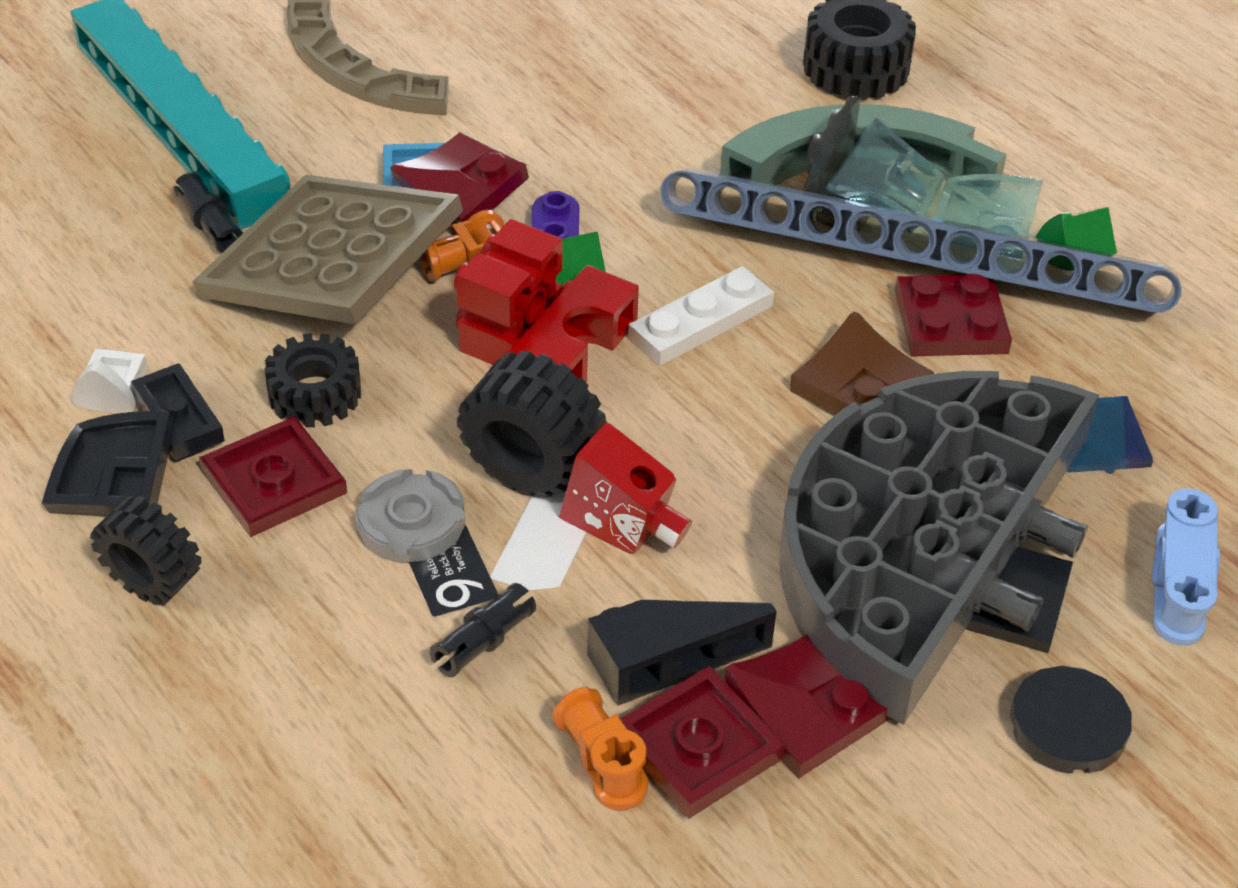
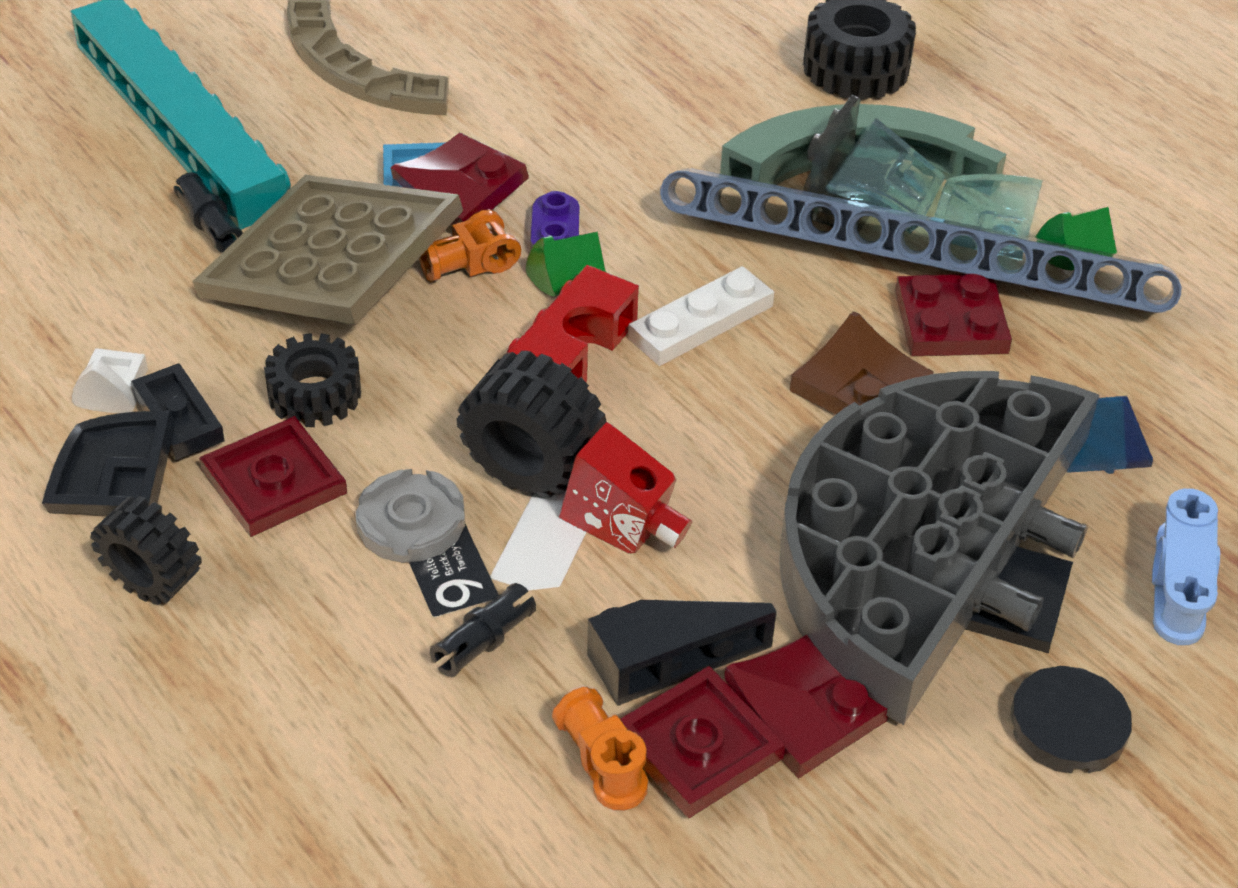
(506, 288): red brick -> none

